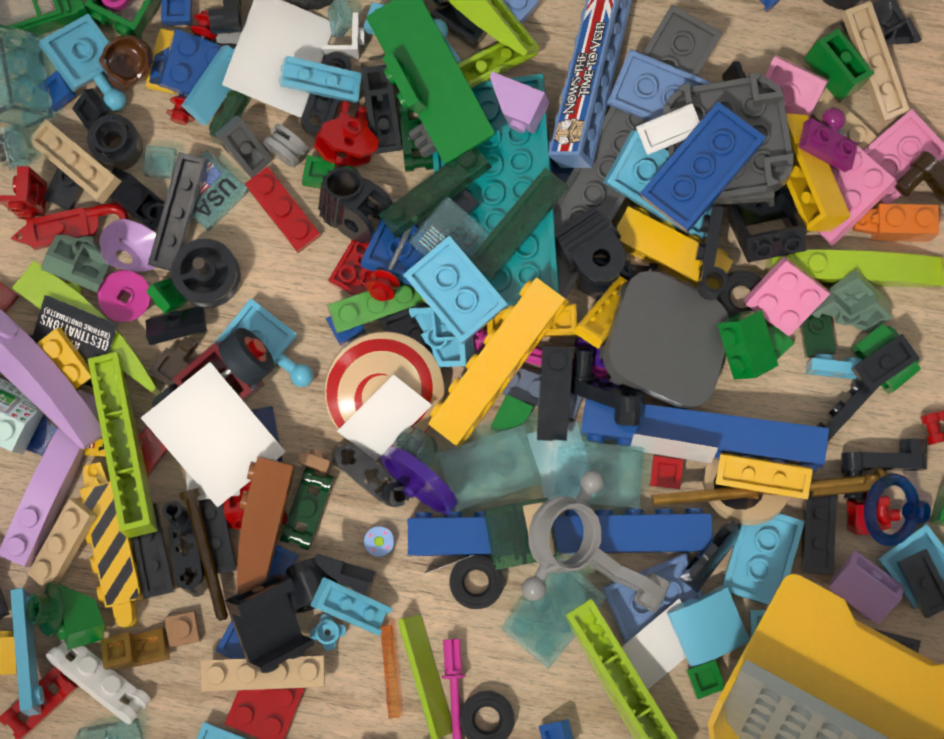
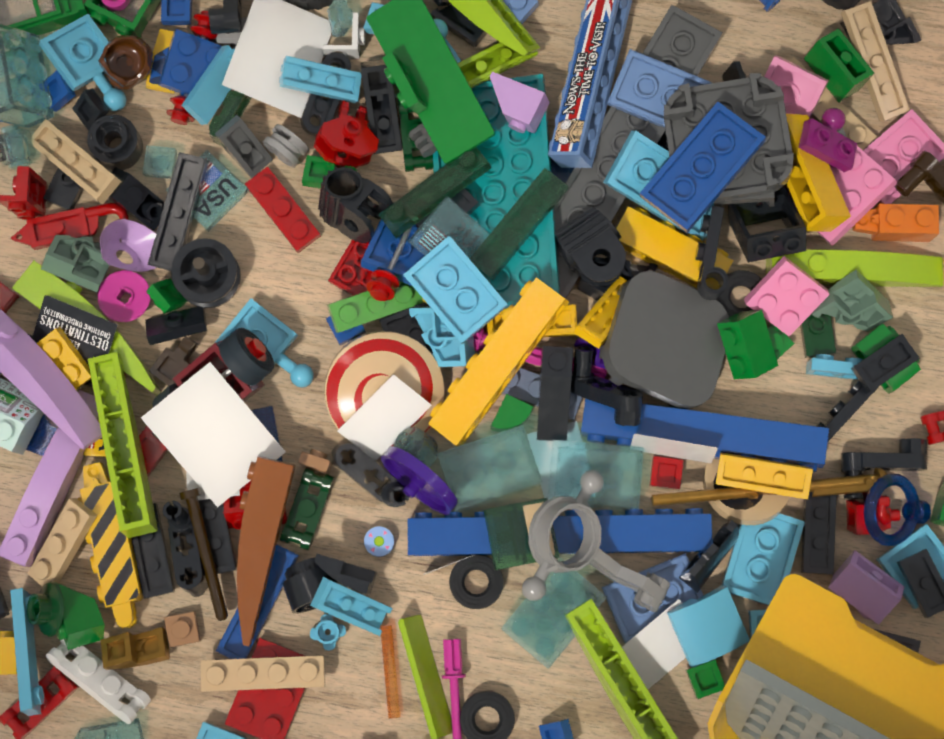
(267, 624): black panel -> none
(668, 128): white tile -> none

